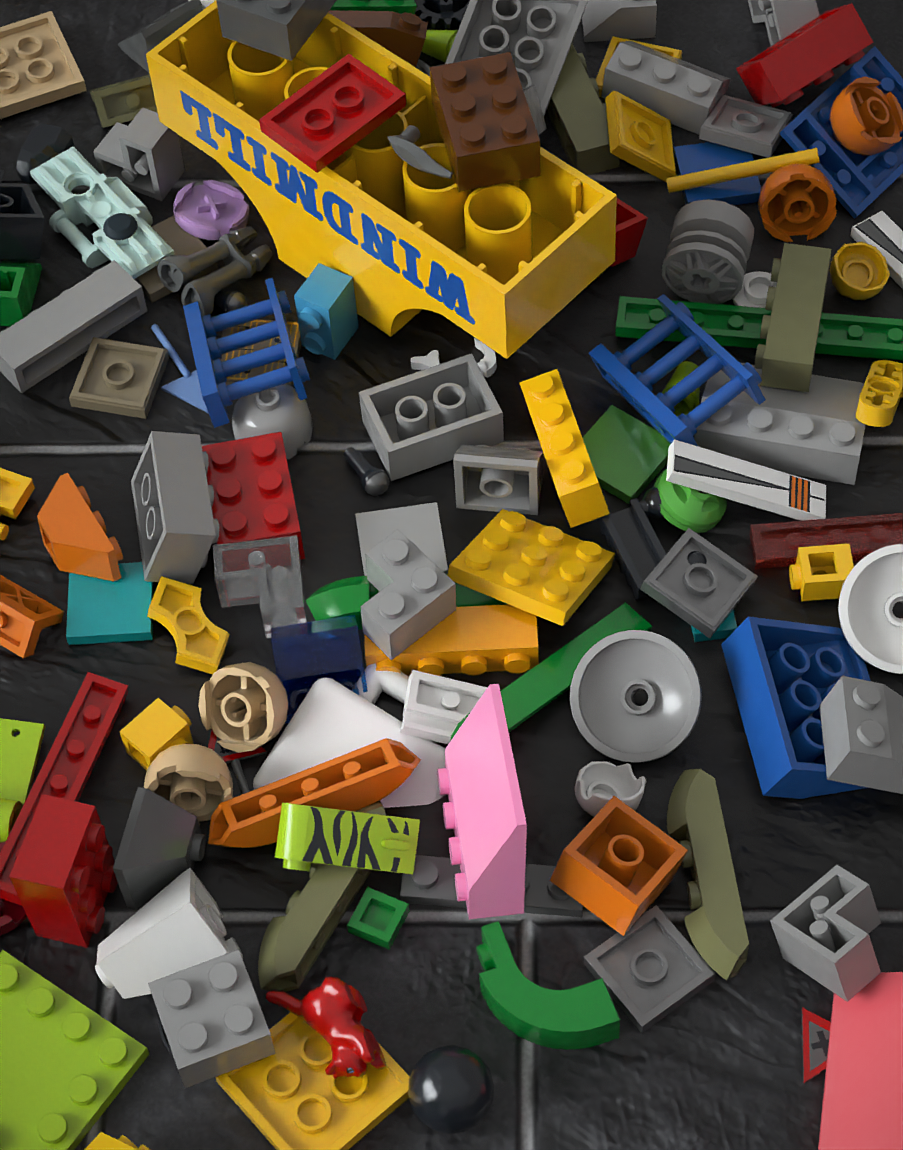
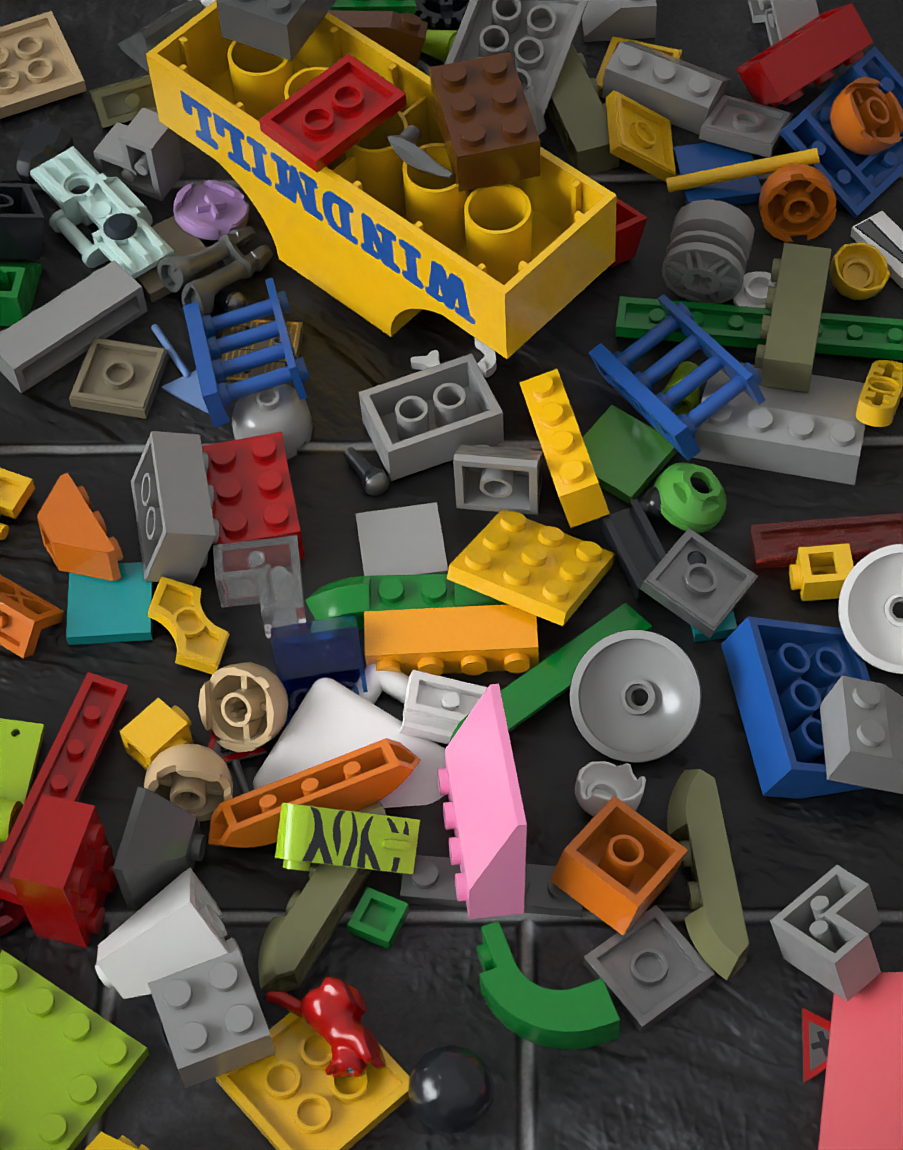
(326, 311): dark azure brick -> none
(410, 597): light grey brick -> none
(745, 482): white tile -> none

